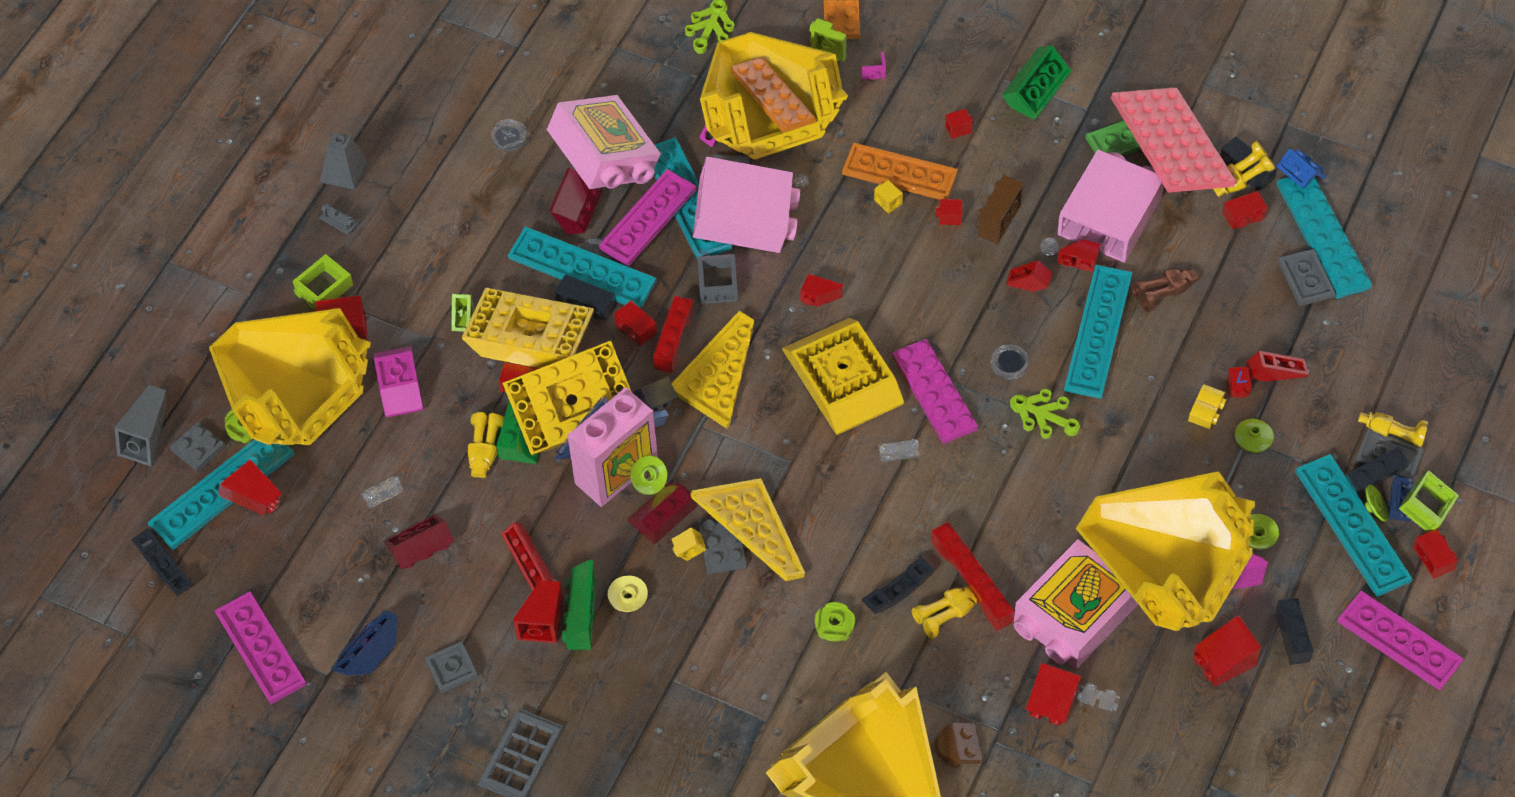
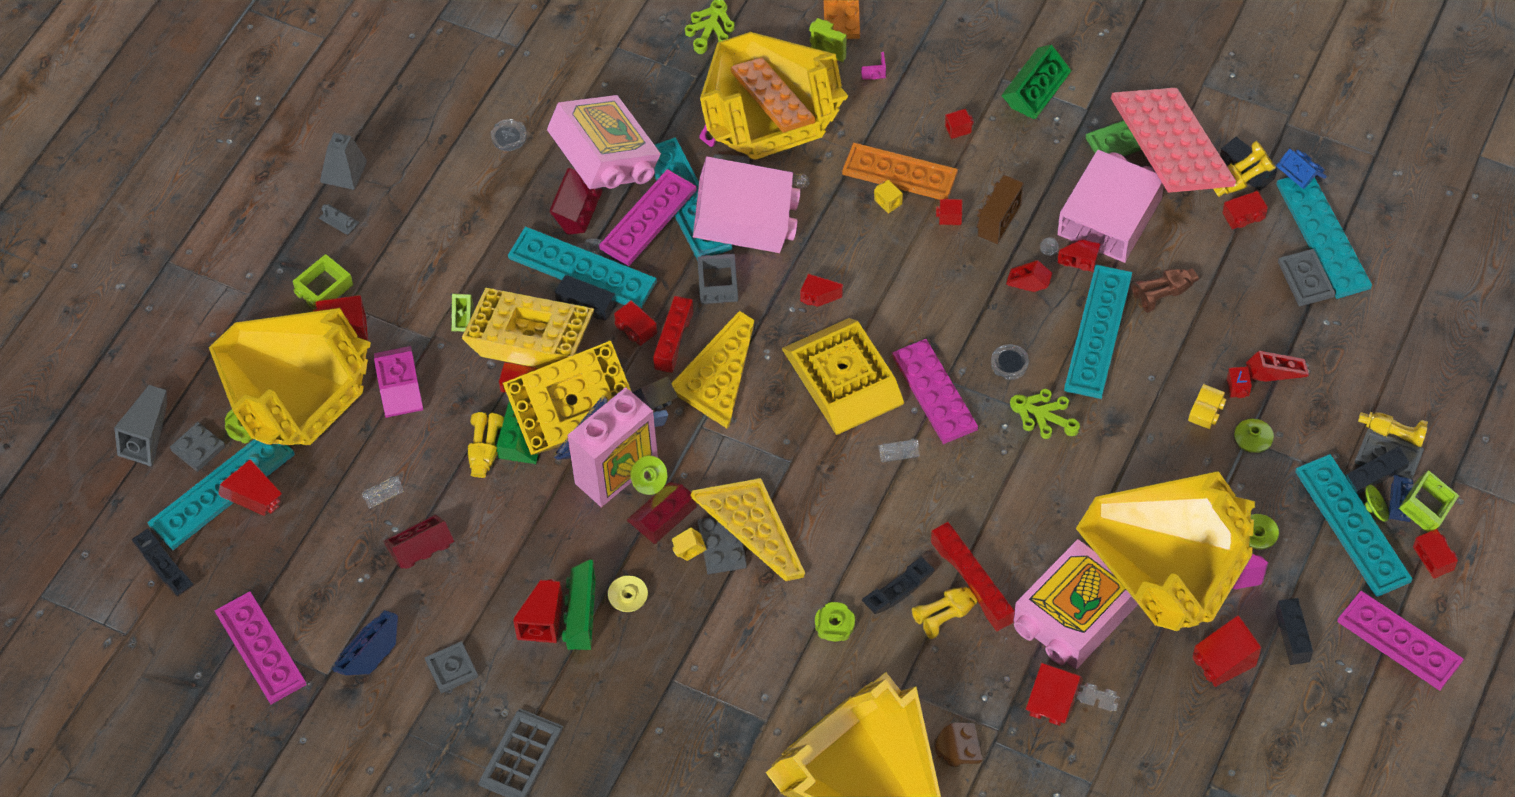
(525, 554): red slope -> none

